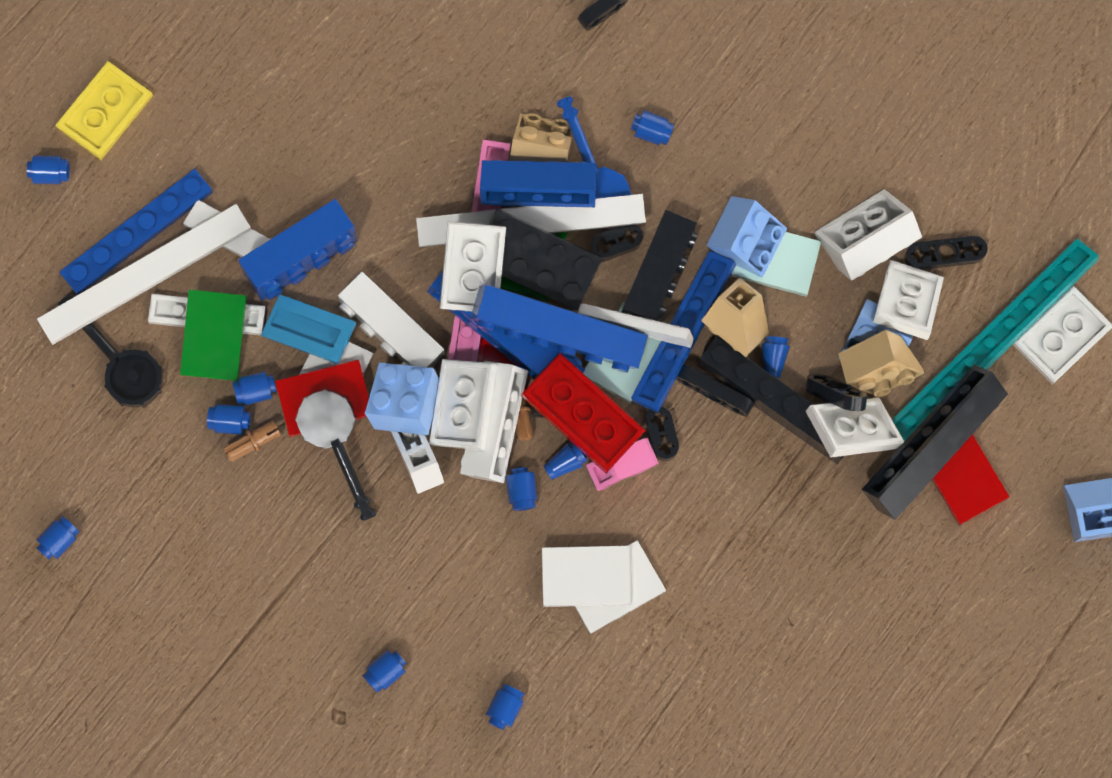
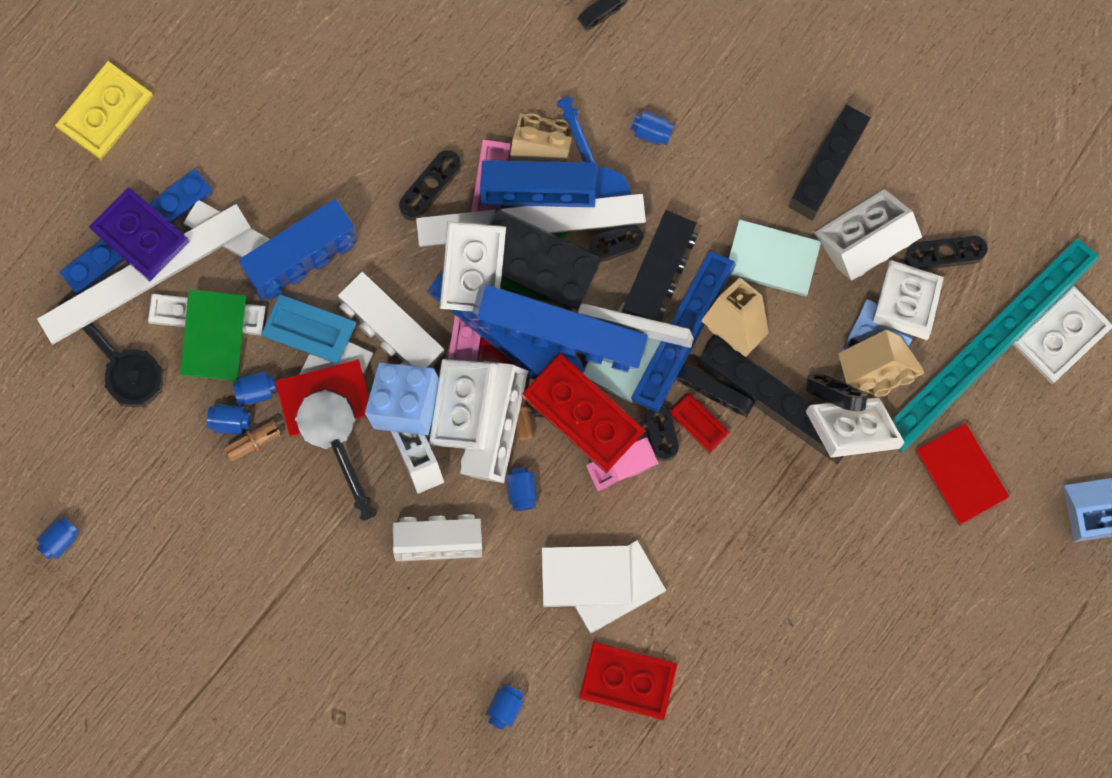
(48, 170): blue brick -> none
(139, 234): none -> dark purple tile
(384, 670): blue brick -> none
(428, 173): none -> black beam
(437, 538): none -> white slope
(565, 461): blue cone -> none
(628, 681): none -> red tile
(699, 423): none -> red tile
(747, 235): light blue slope -> none
(775, 354): blue cone -> none
(829, 162): none -> black brick
(934, 441): black brick -> none

